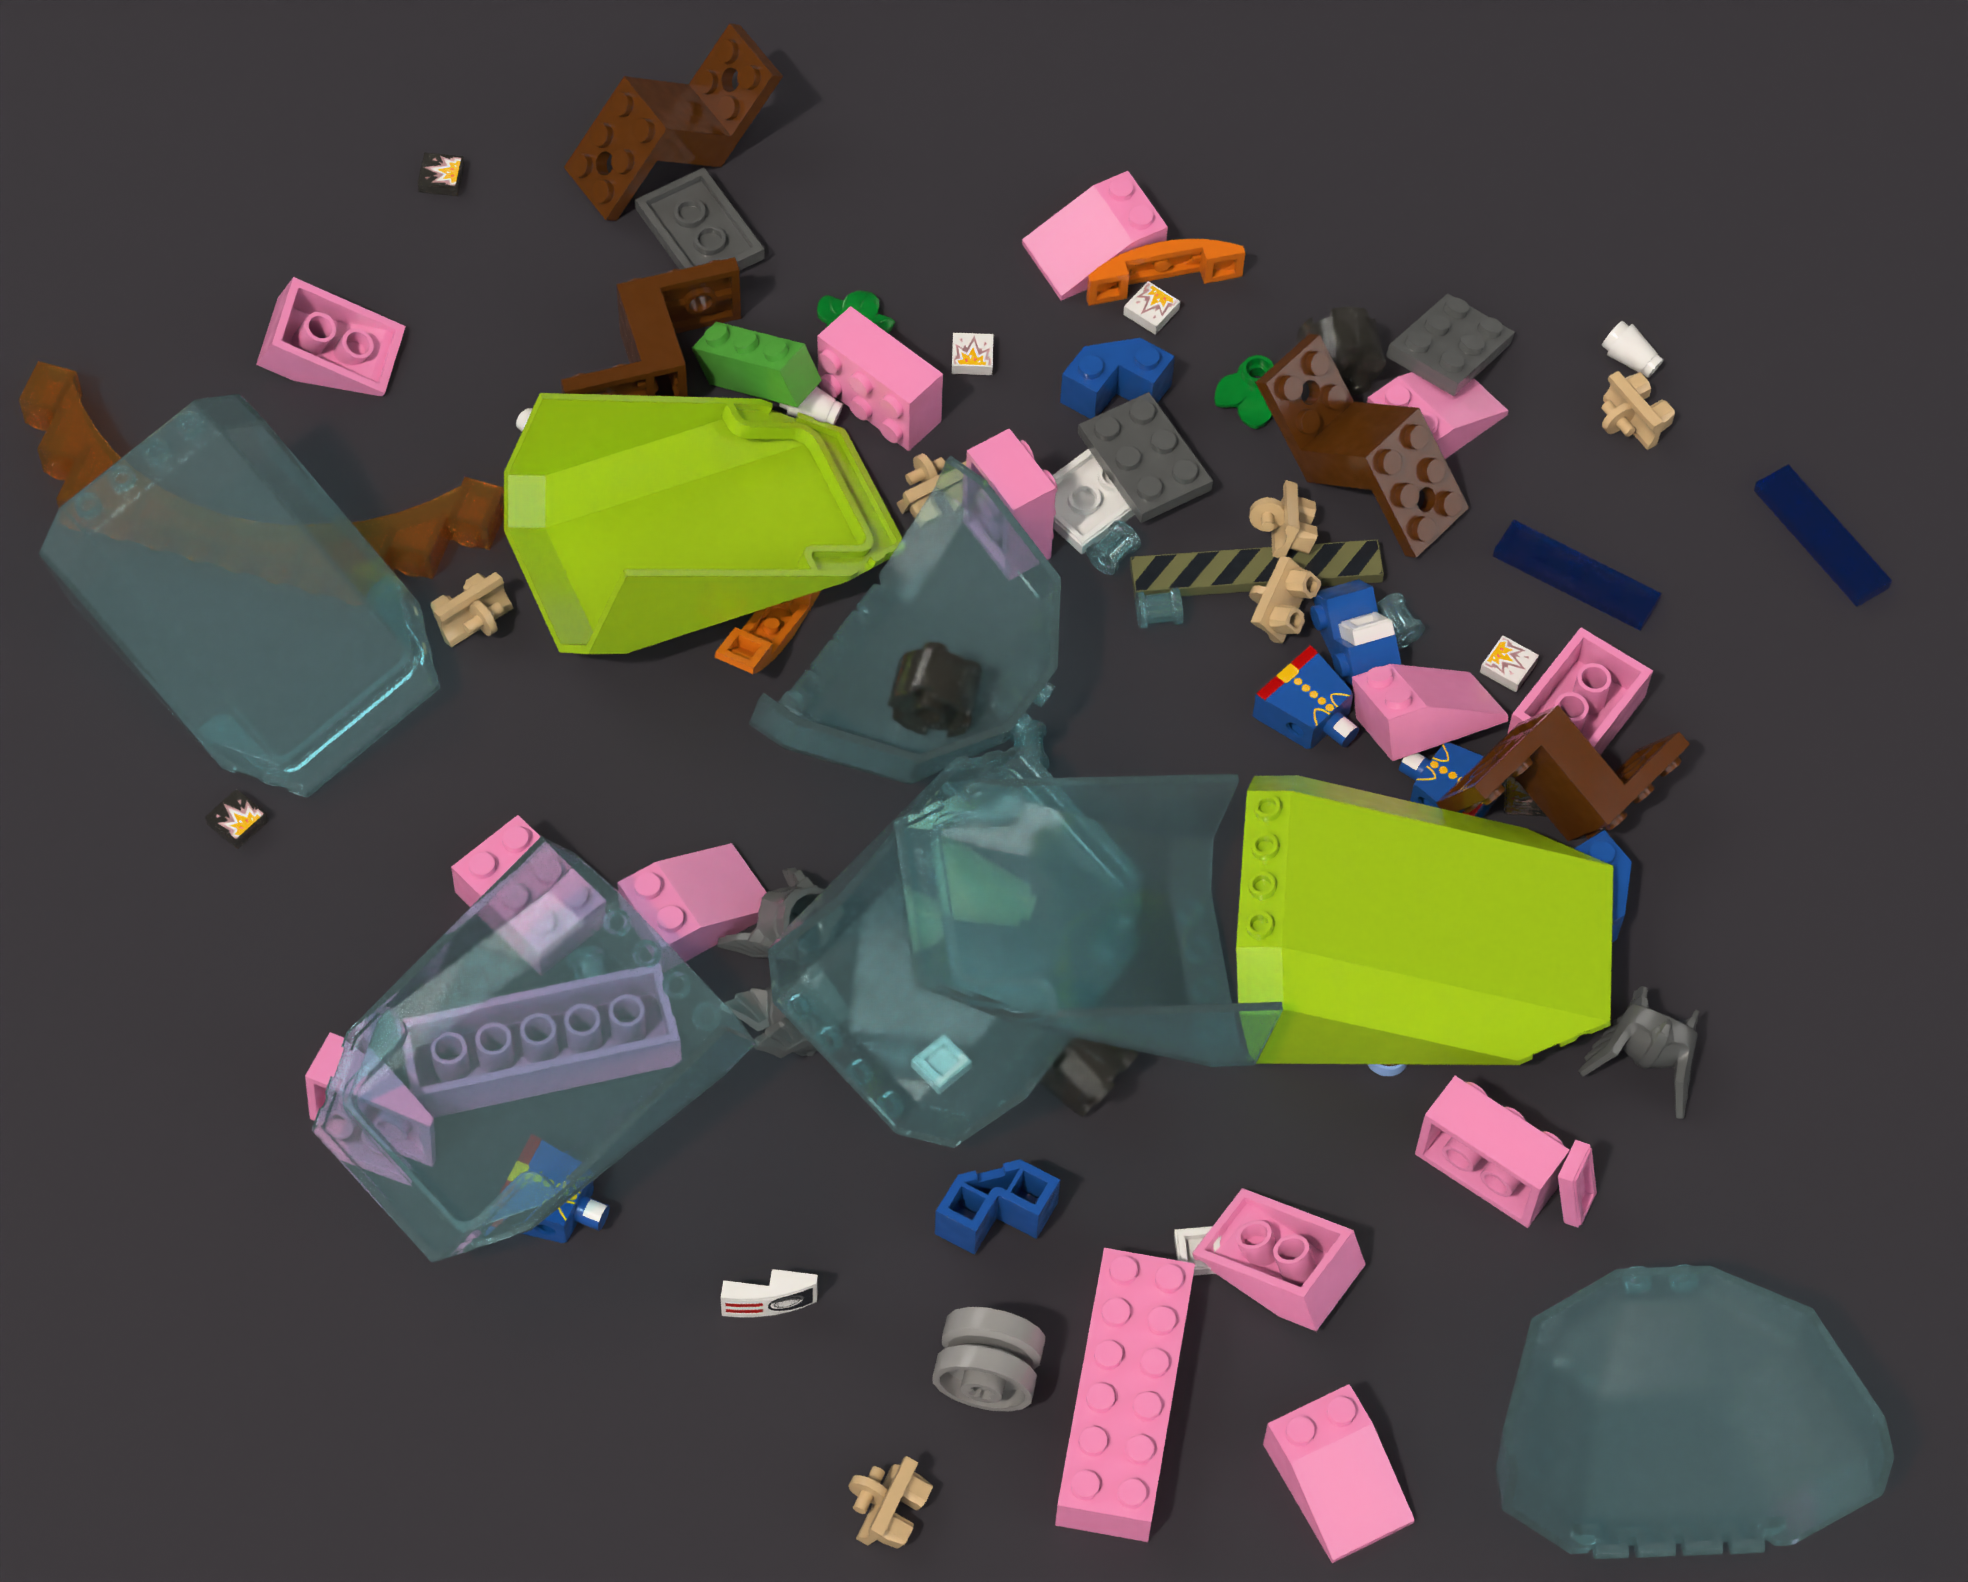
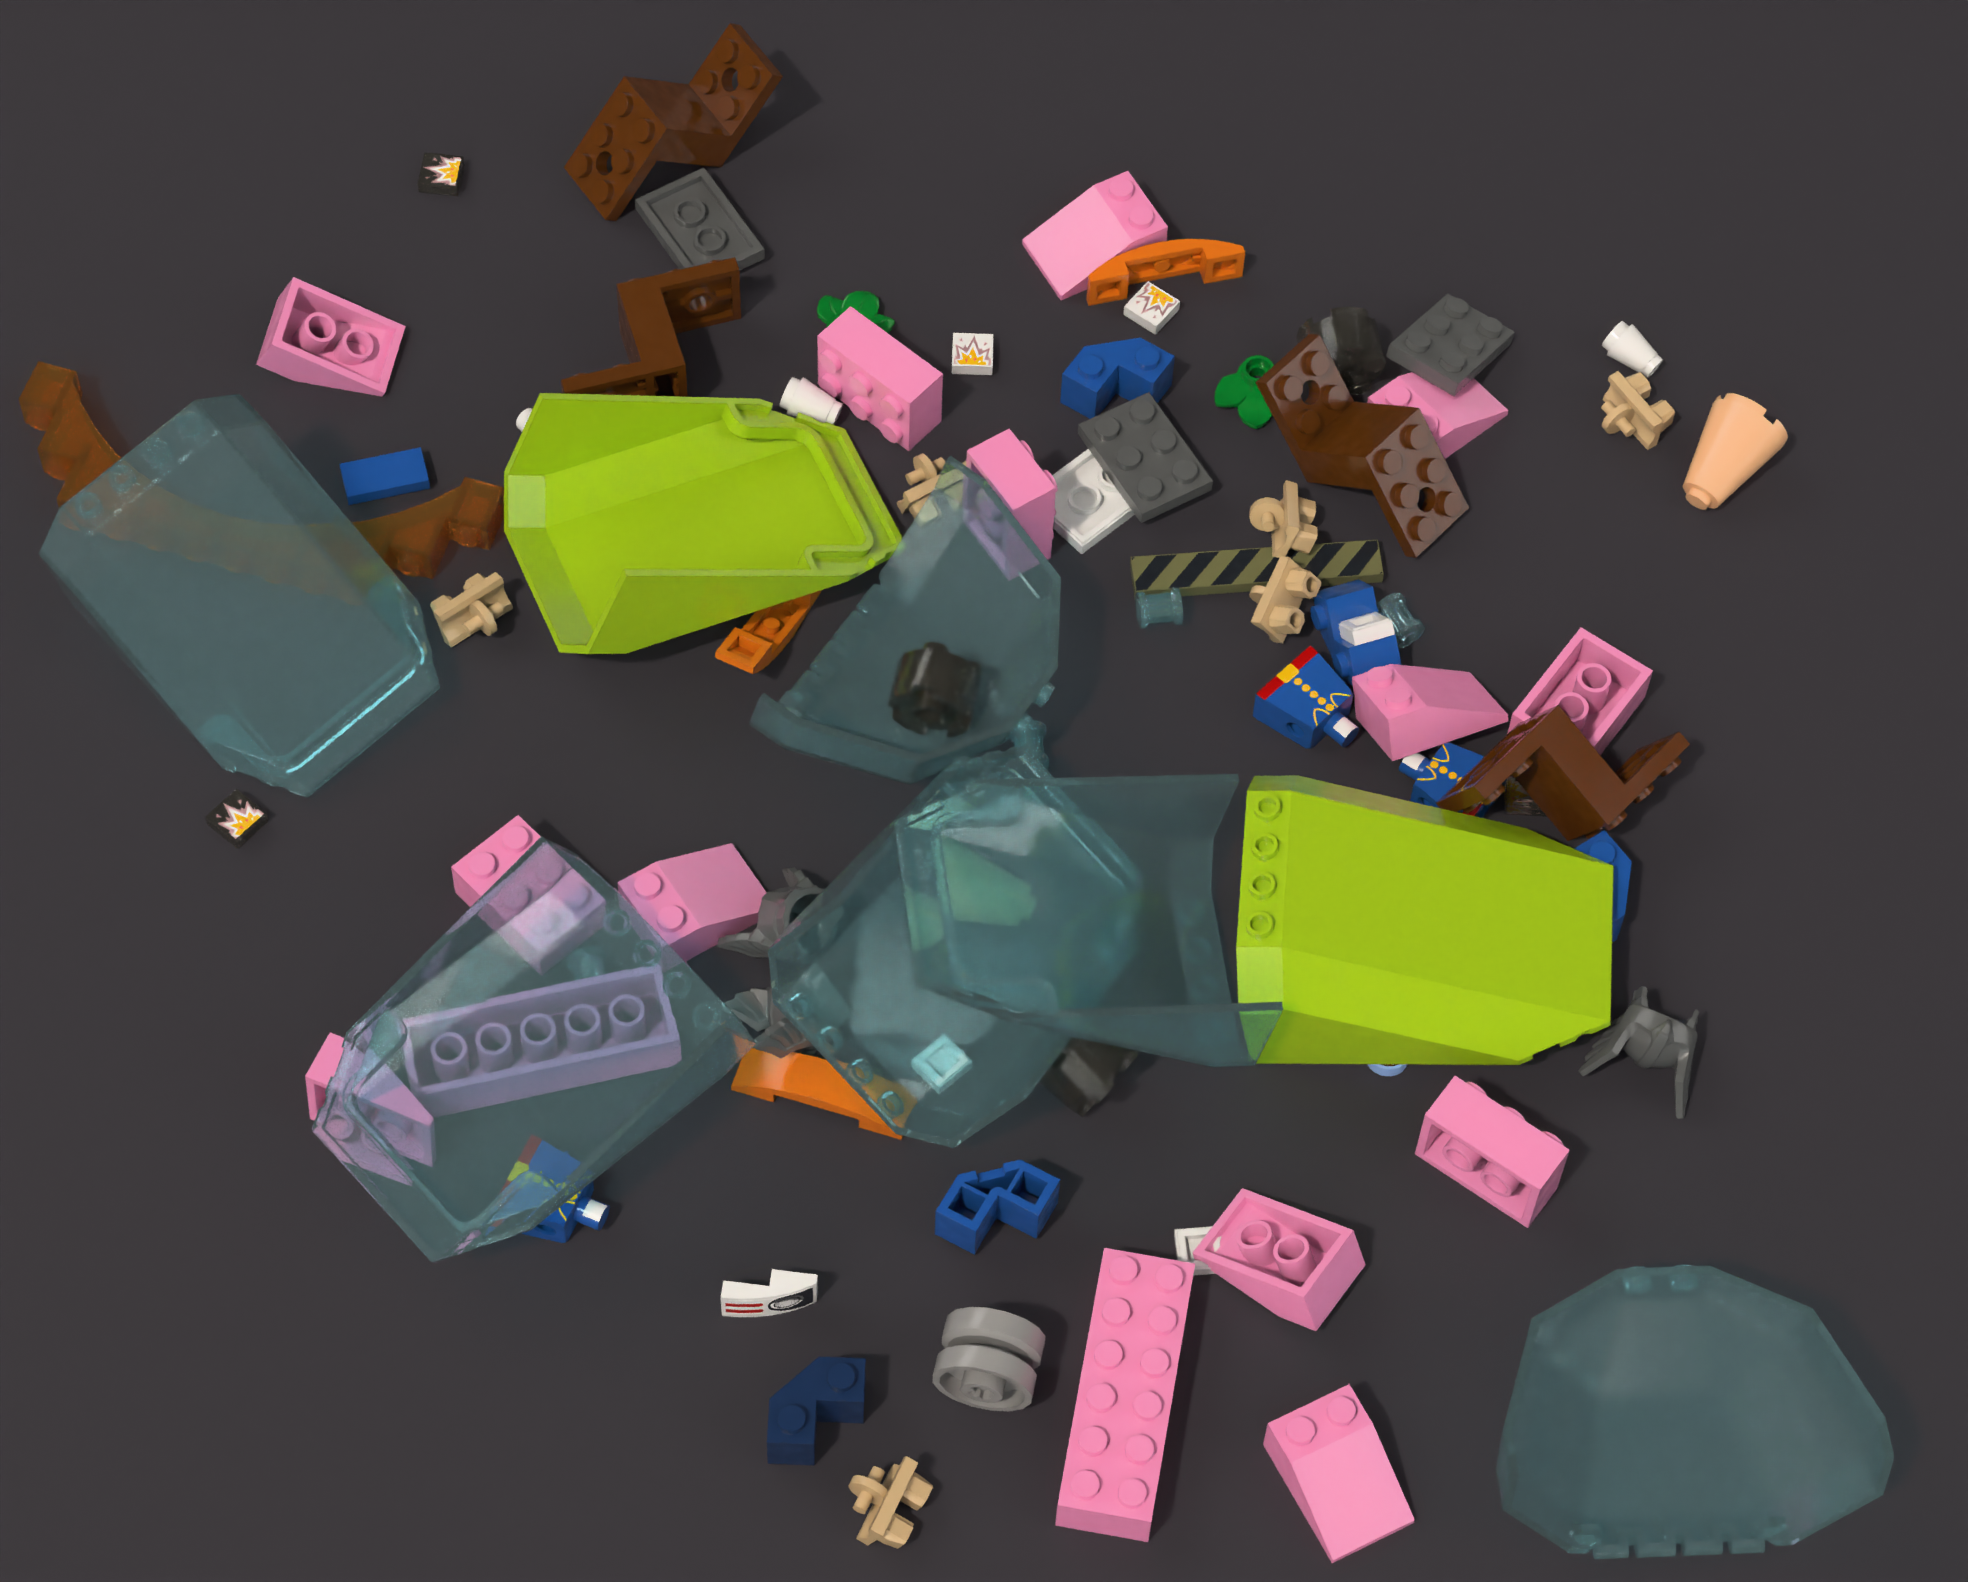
(384, 476): none -> blue tile
(757, 364): bright green brick -> none
(805, 1081): none -> orange slope
(822, 1392): none -> dark blue brick
(1113, 547): clear light blue bush -> none
(1509, 663): white tile -> none
(1577, 575): clear blue tile -> none
(1577, 1184): bright pink tile -> none
(1730, 450): none -> light nougat cone
(1822, 535): clear blue tile -> none

